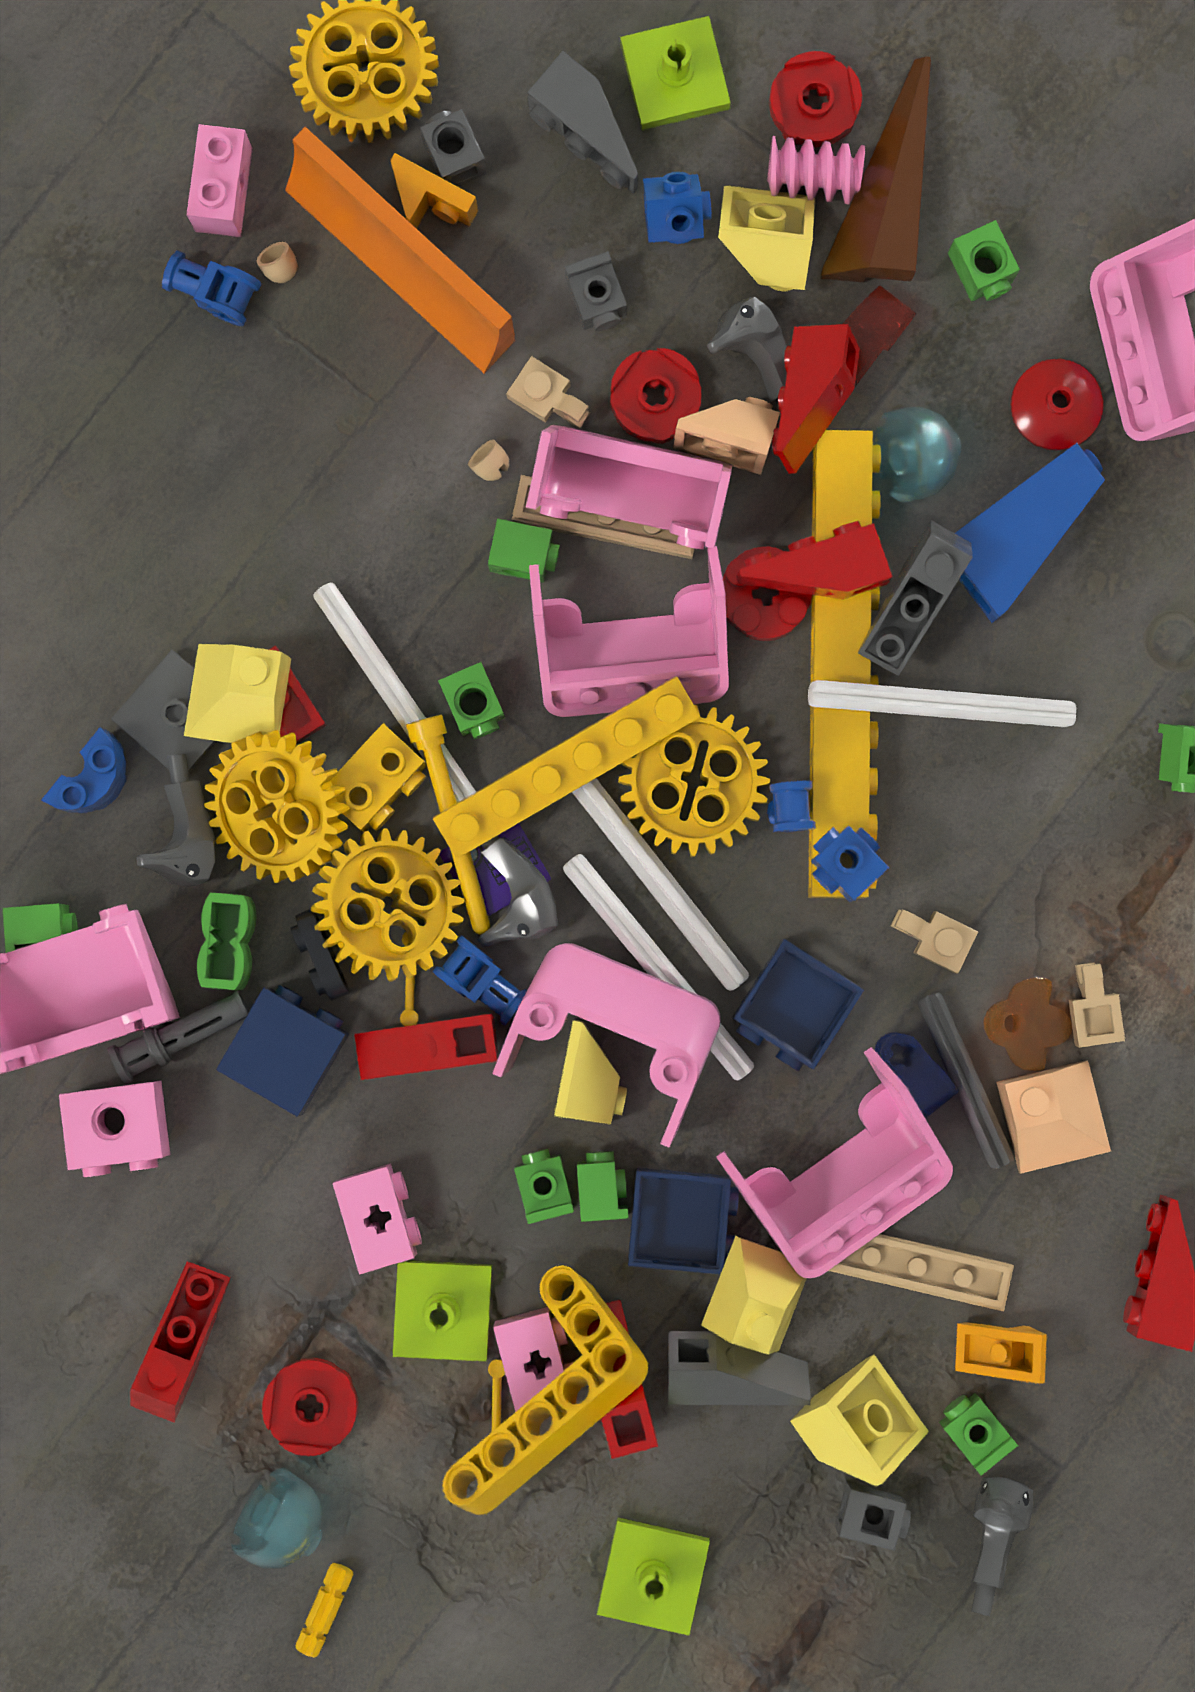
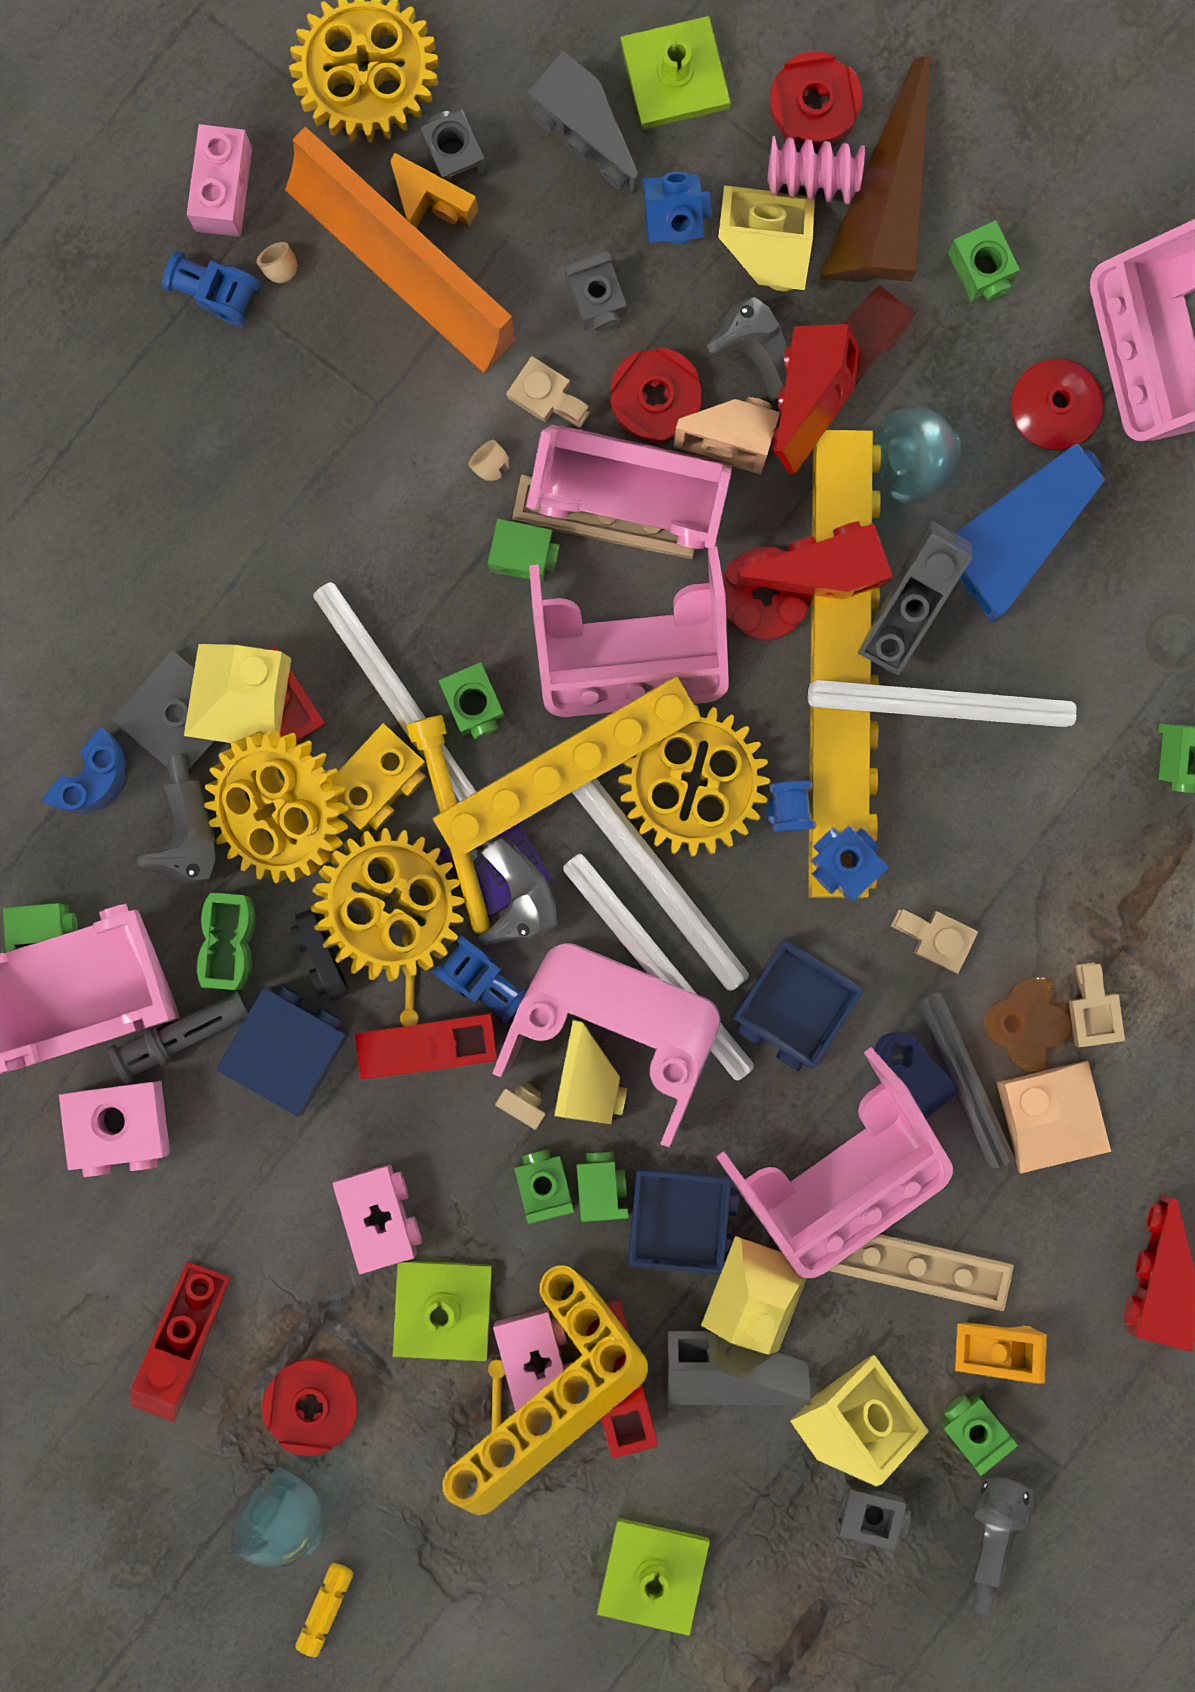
(523, 1104): none -> tan plate

